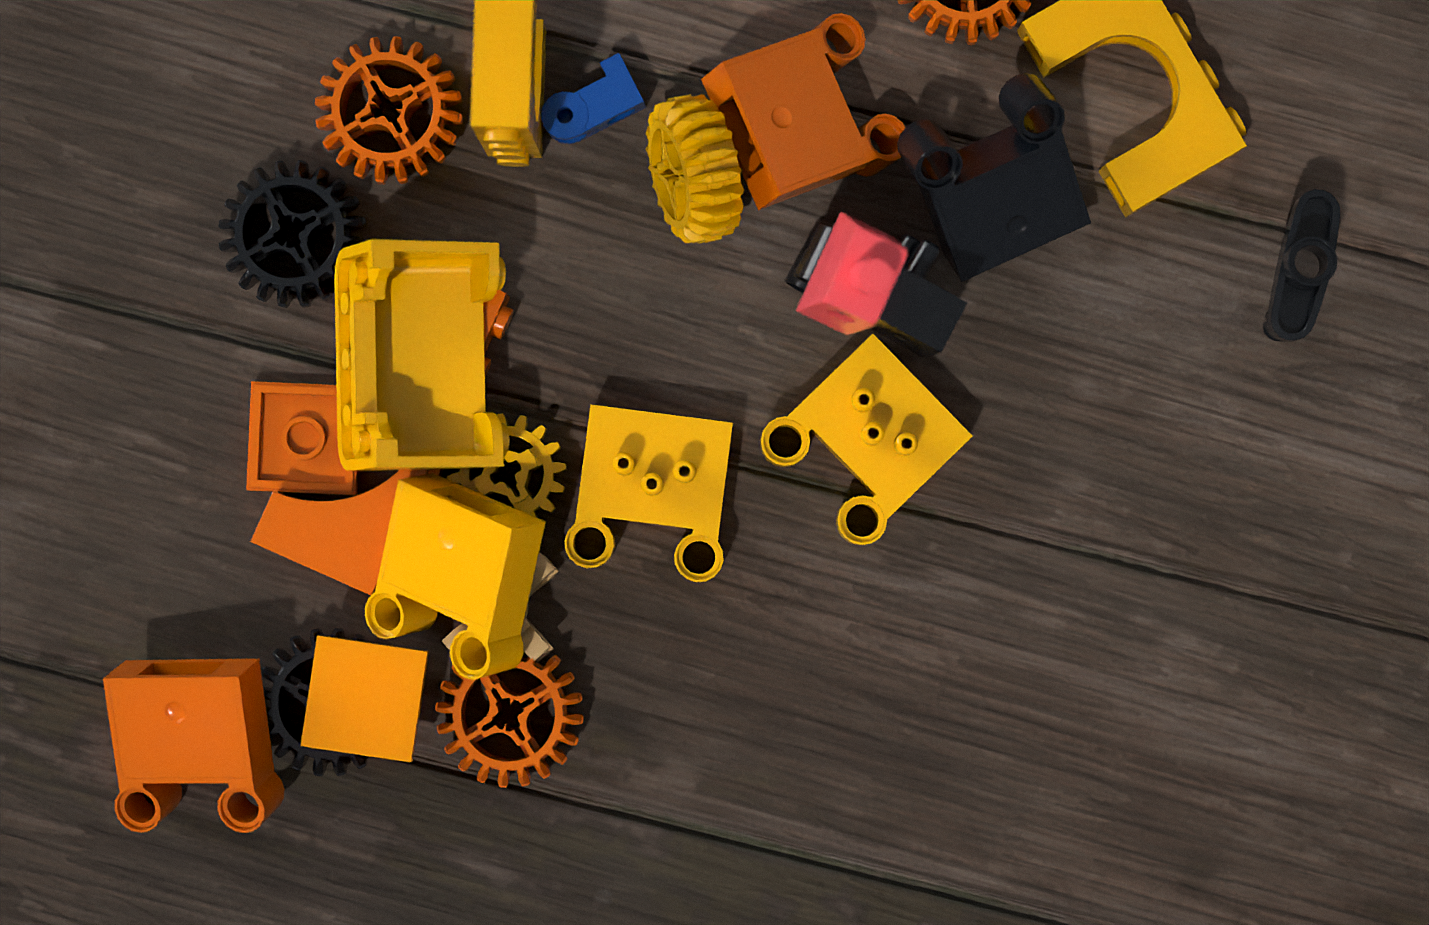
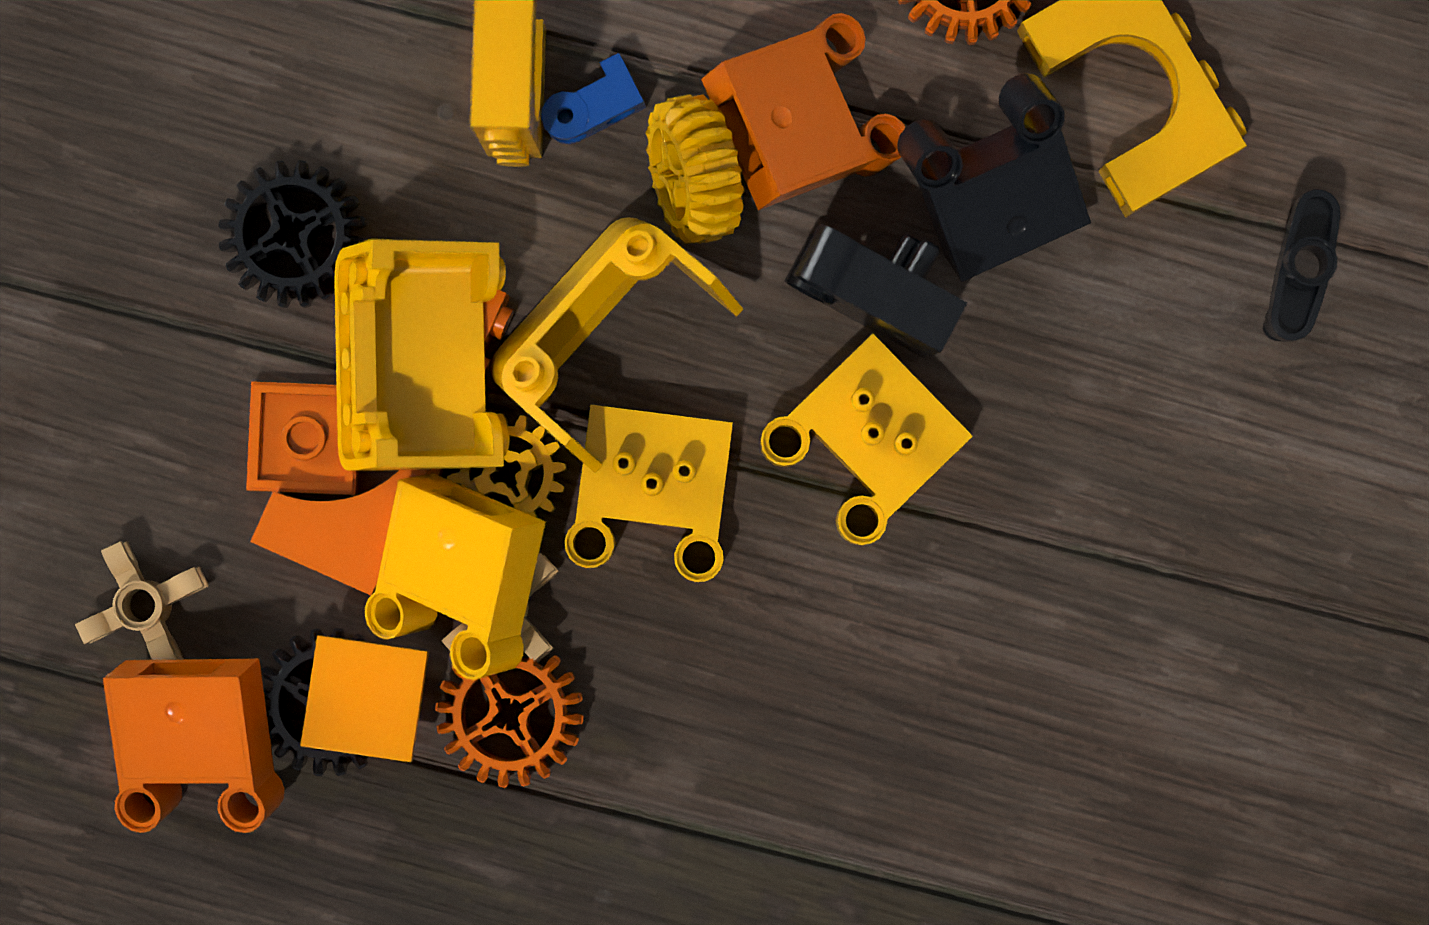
(154, 630): none -> tan pin
(365, 121): orange gear -> none
(577, 304): none -> yellow windscreen
(852, 276): coral torso -> none

